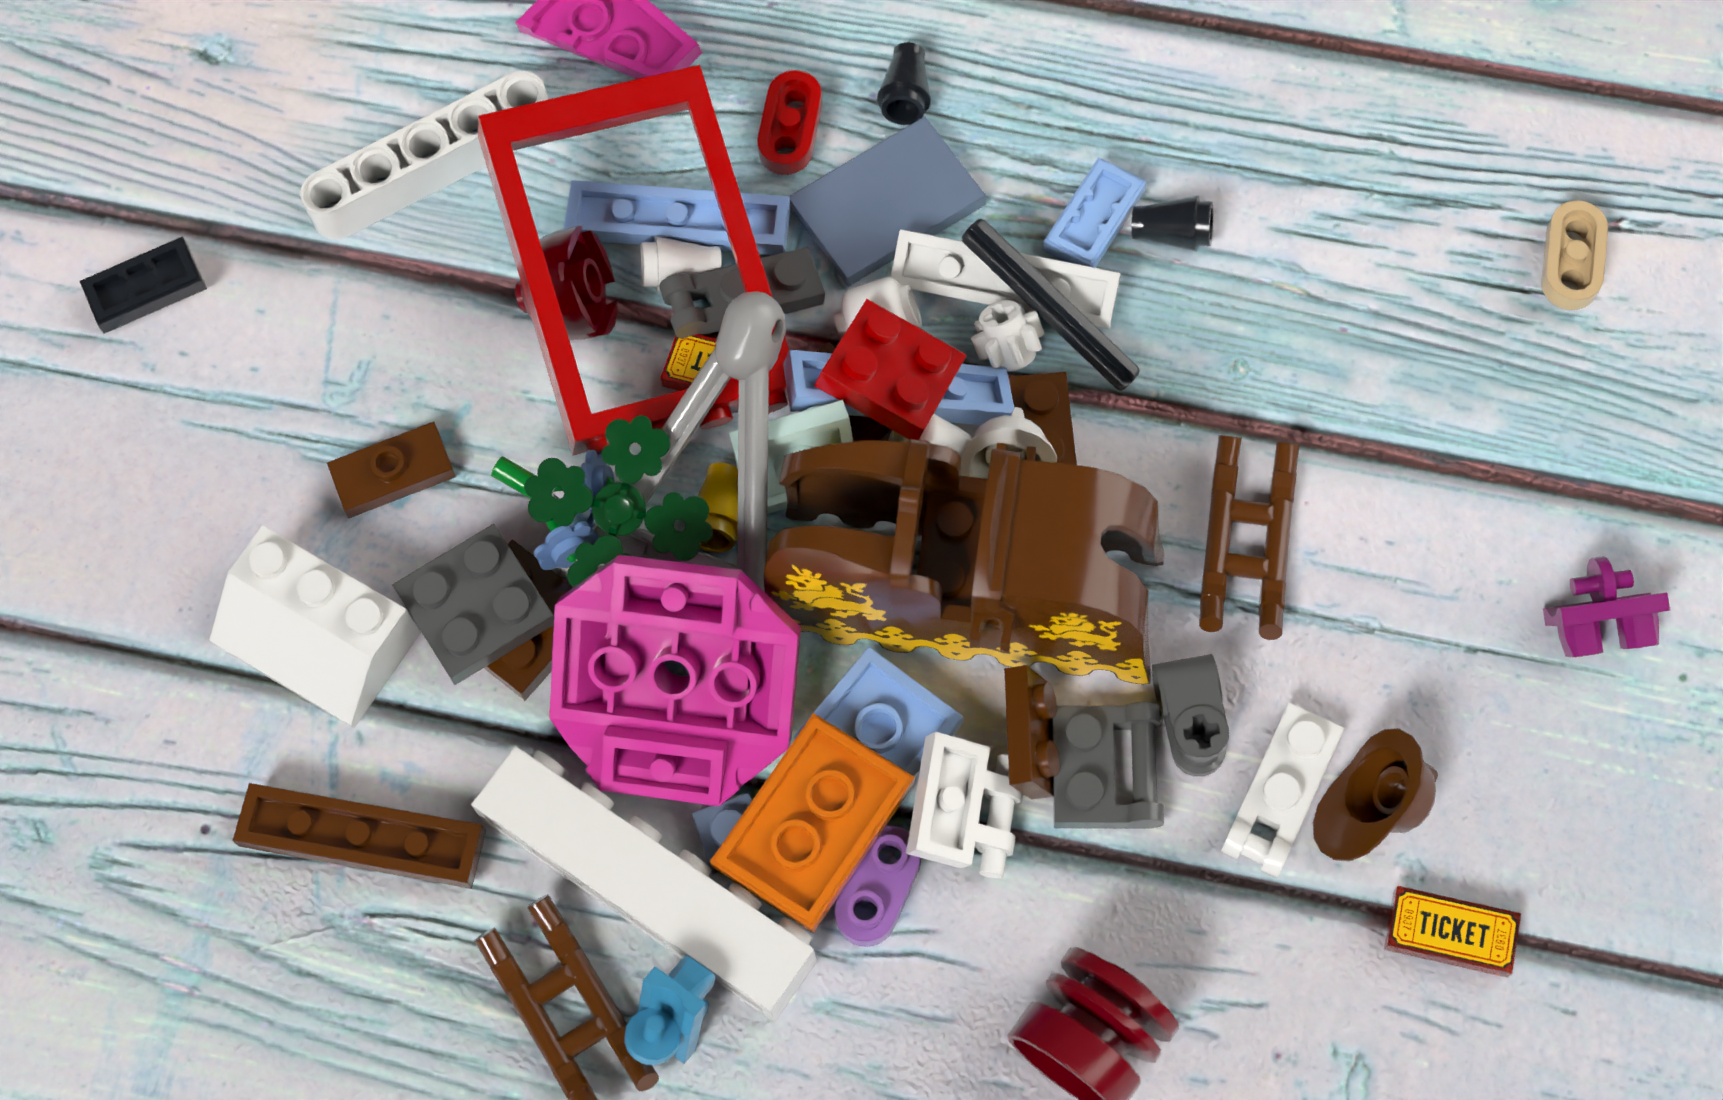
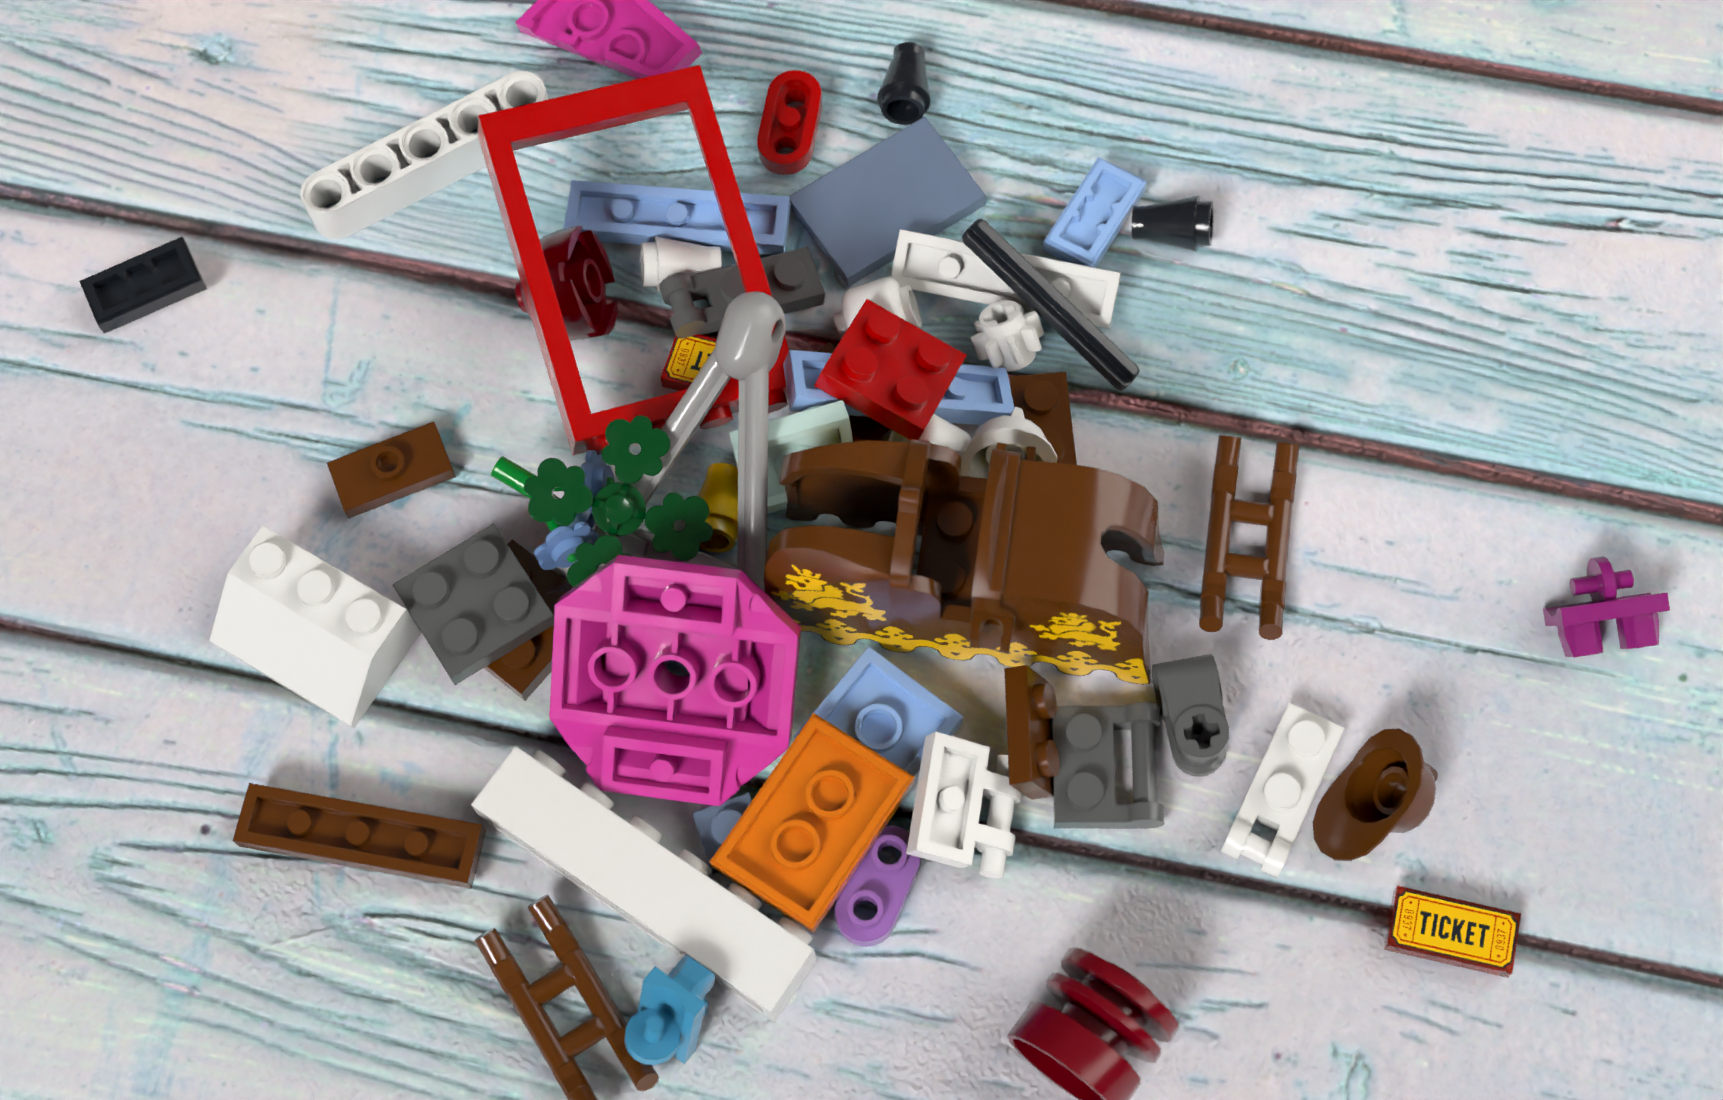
(1574, 259): tan plate -> none

